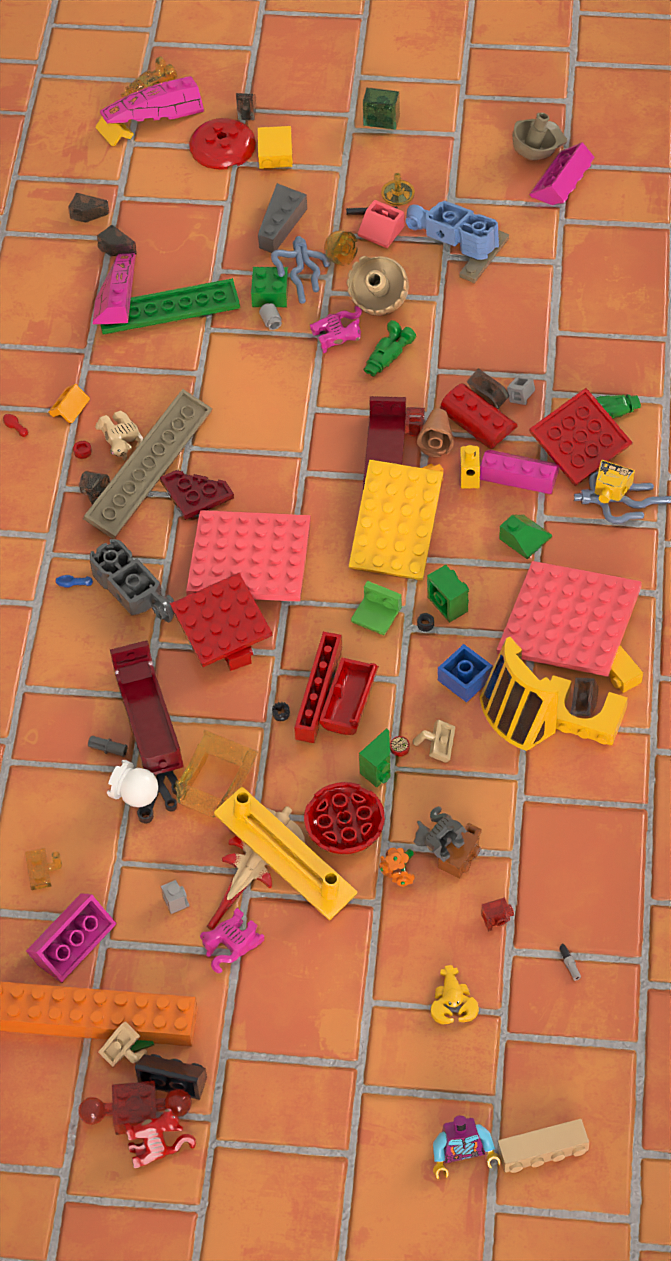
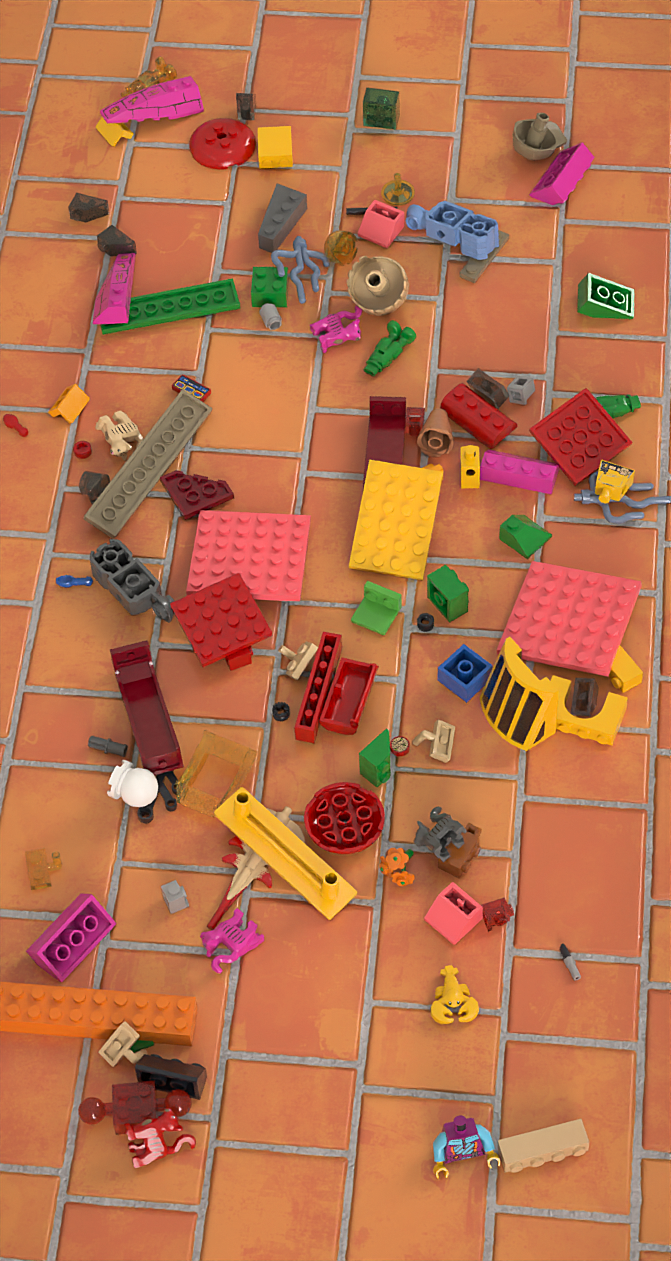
(191, 386): none -> tile
(298, 661): none -> tan plate
(454, 913): none -> coral slope
(604, 298): none -> green slope

